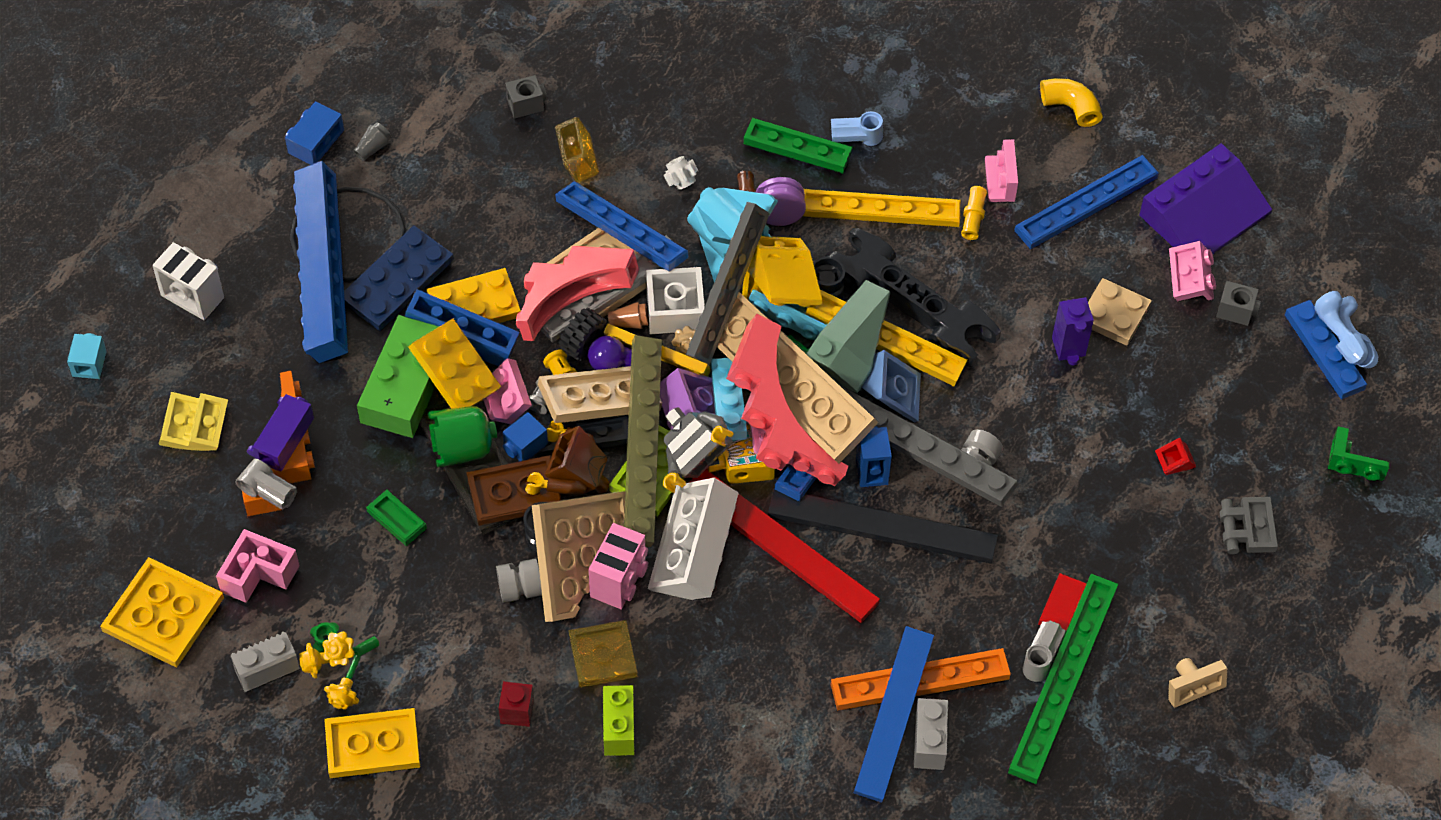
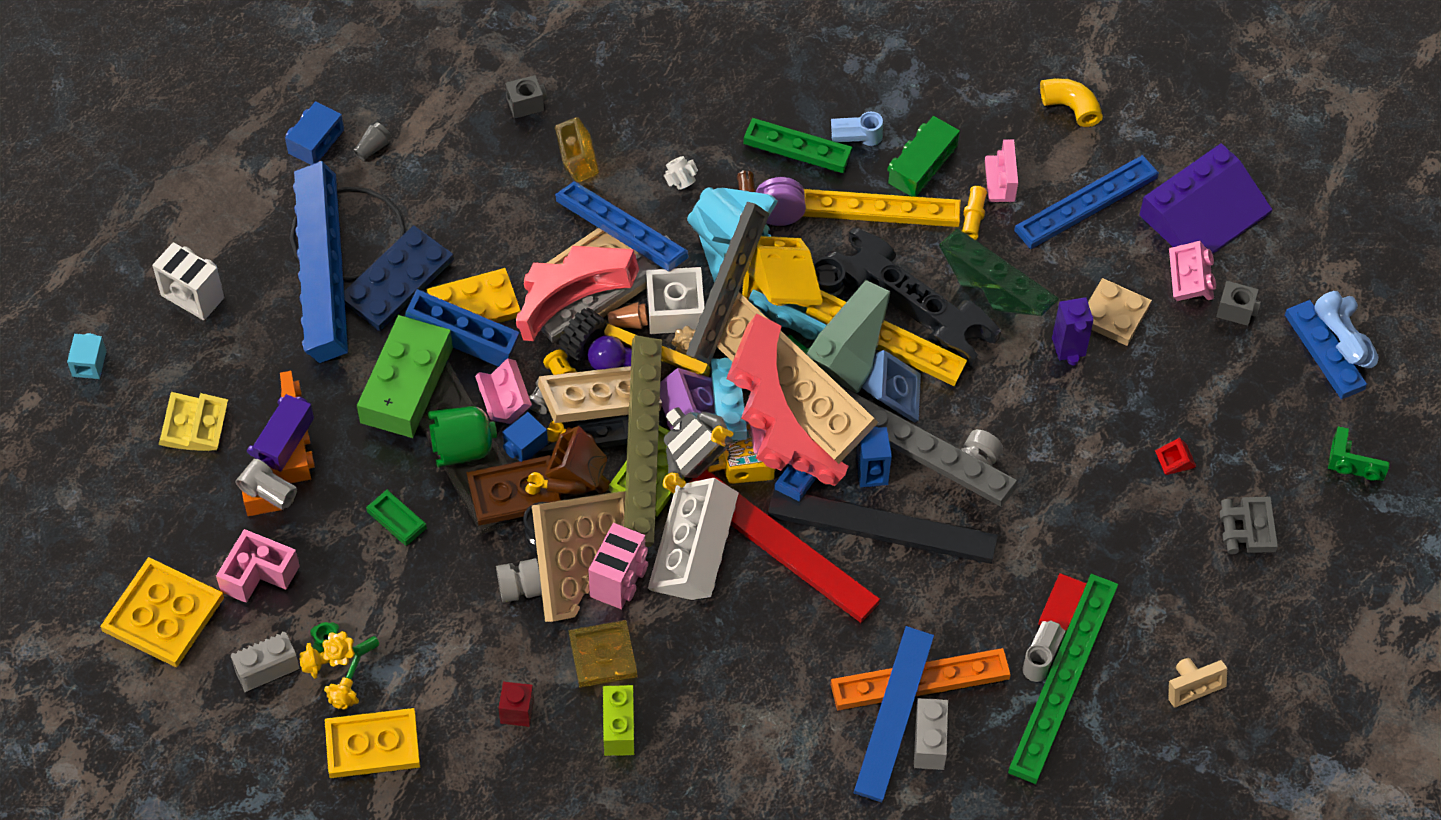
(454, 366): yellow plate -> none
(923, 156): none -> green brick
(1001, 282): none -> clear green slope

